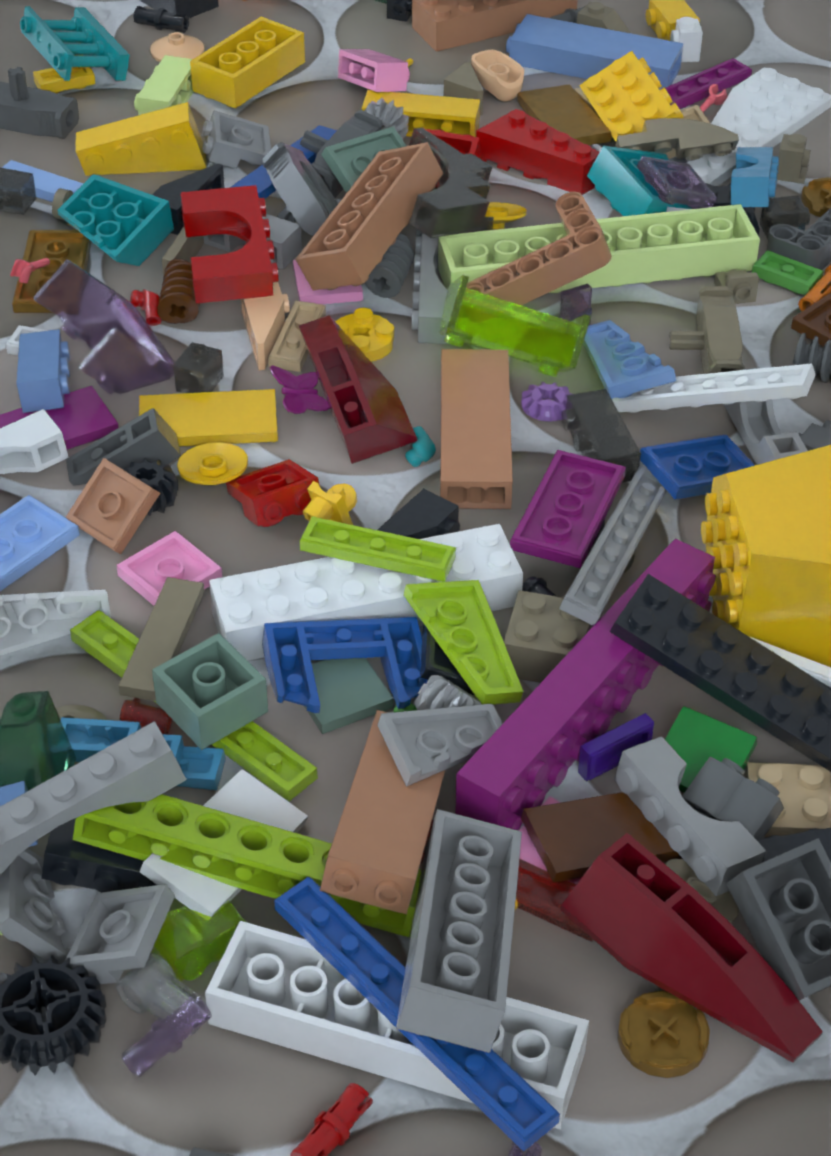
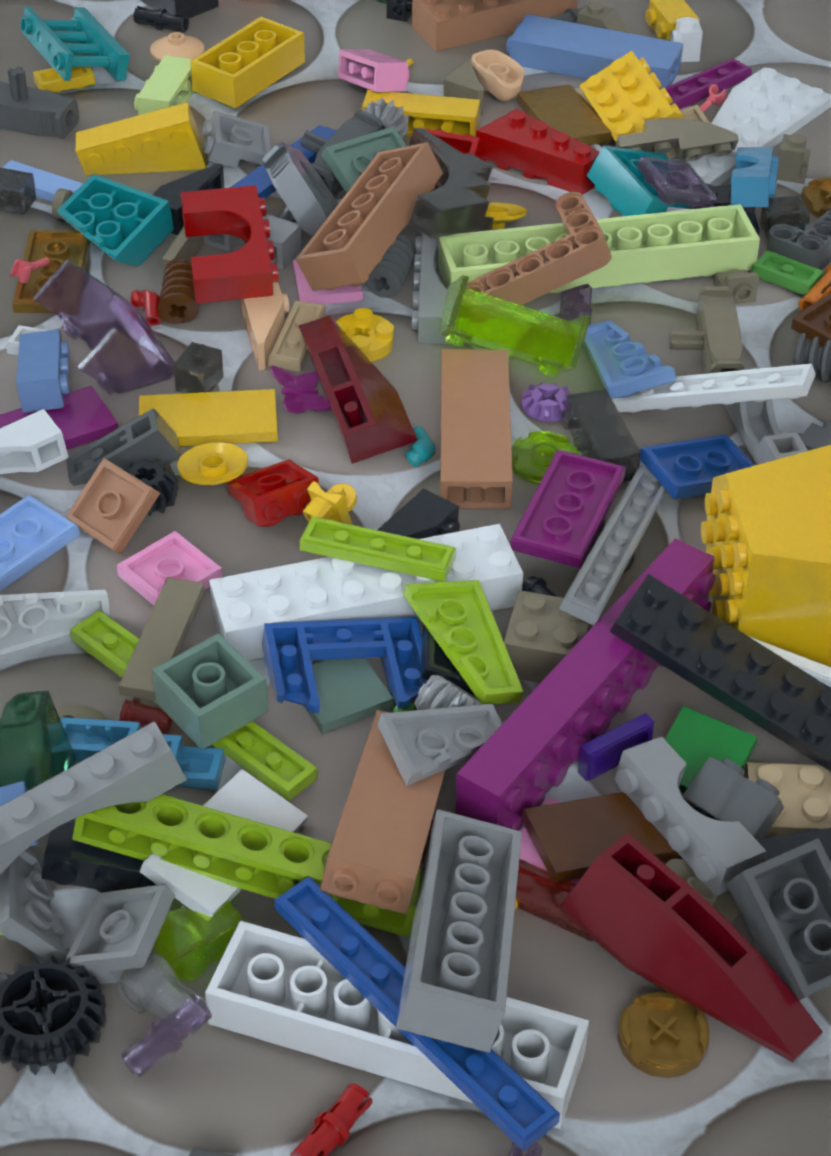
(534, 454): none -> clear neon green tile

